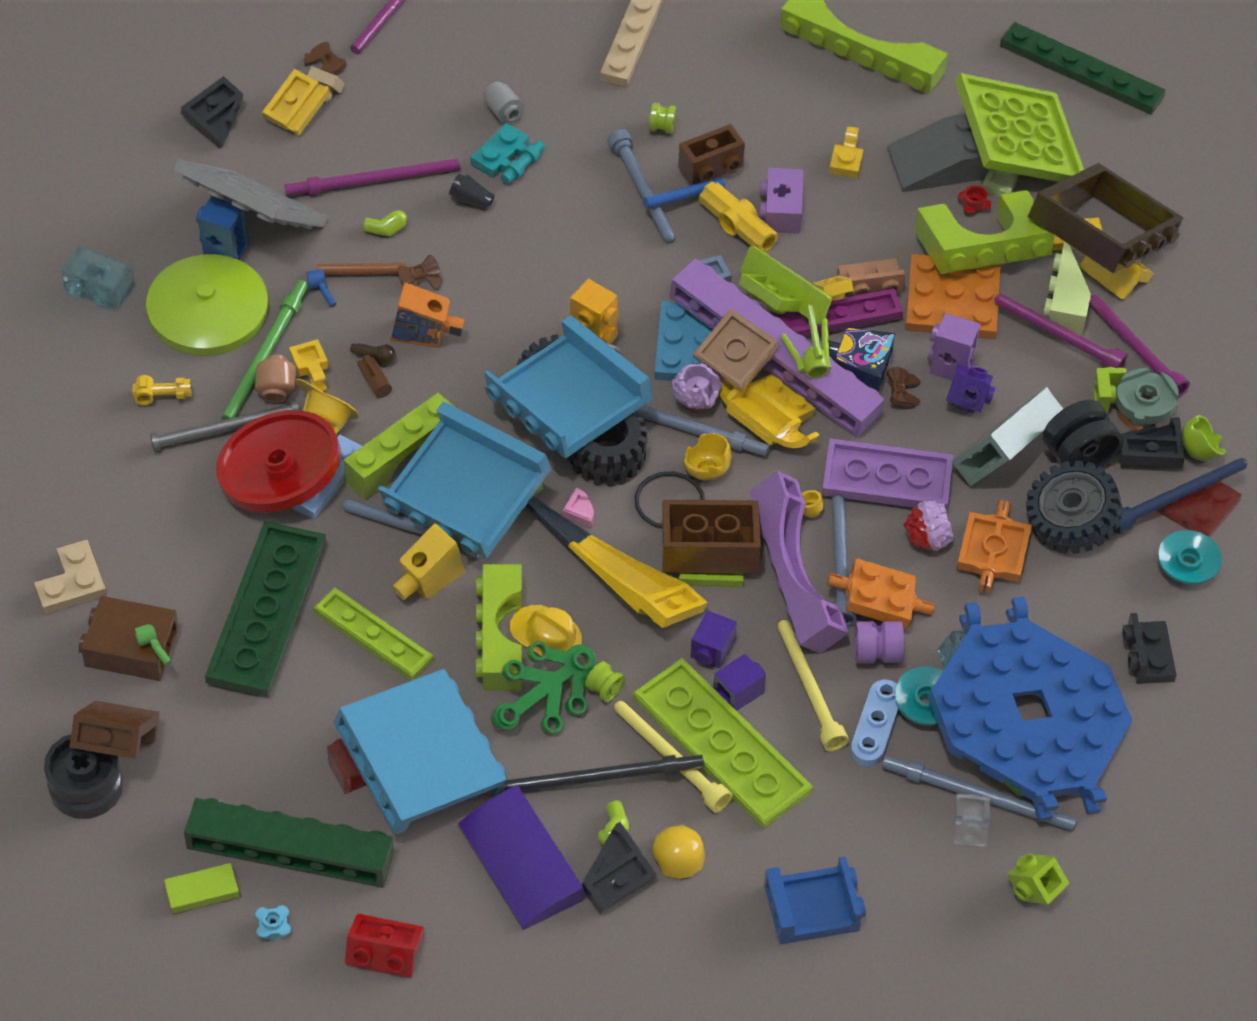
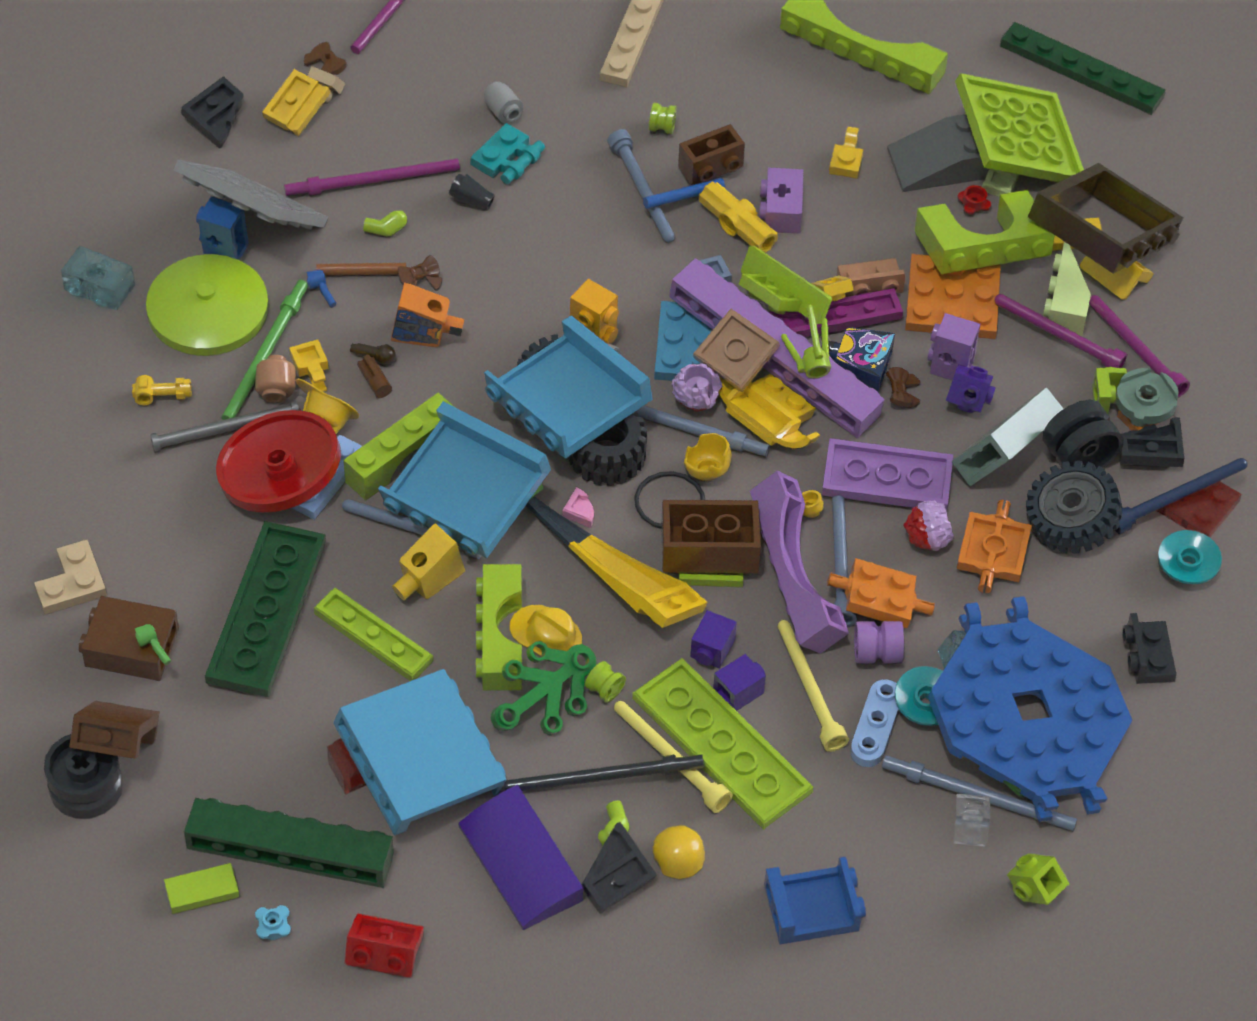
(1200, 440): lime hair -> none

